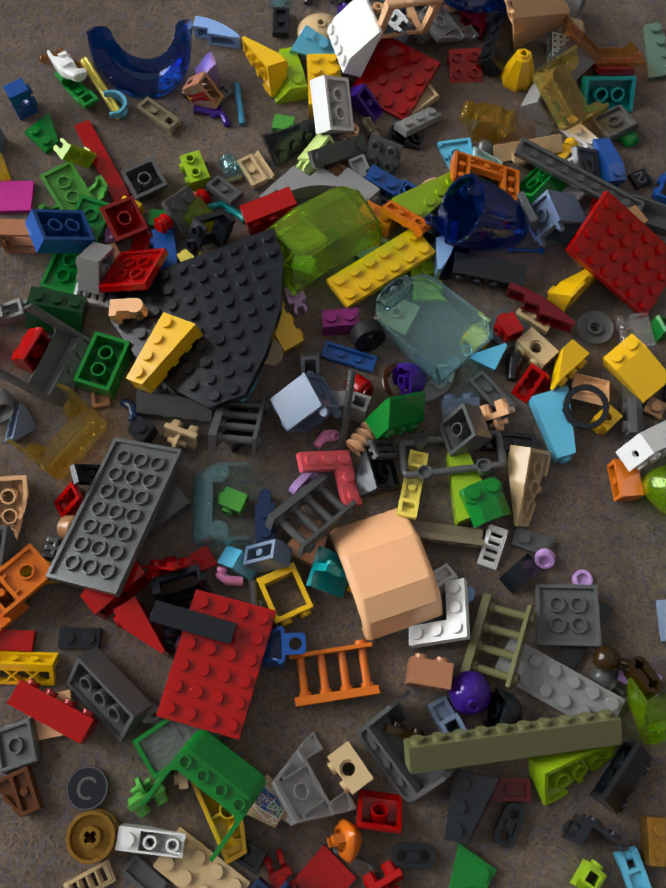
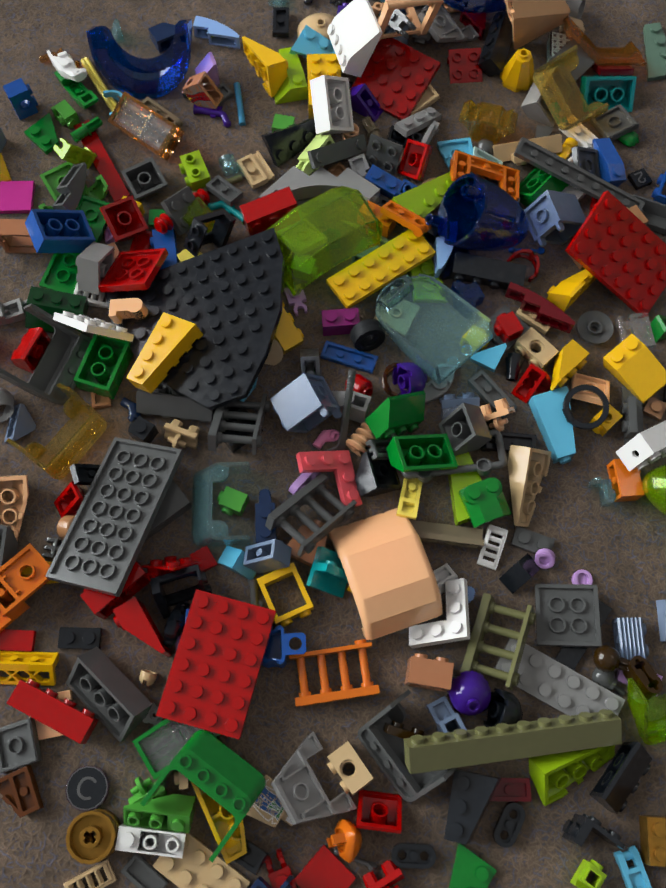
(65, 114): none -> bright green brick
(71, 188): none -> dark grey slope
(86, 129): none -> green axle
(94, 326): none -> white plate
(116, 32): none -> clear light blue slope
(146, 126): none -> brick
(147, 675): none -> tan hinge
(162, 35): none -> dark blue slope
(166, 813): none -> bright green slope
(193, 622): black tile -> none
(226, 579): bright pink arm -> none
(415, 159): none -> red slope
(421, 453): none -> green slope
(431, 131): none -> light grey piece
(469, 292): none -> clear blue brick
(526, 206): dark grey tile -> none
(532, 257): none -> red helmet
(606, 493): none -> clear light blue bracket
(629, 637): none -> sand blue brick

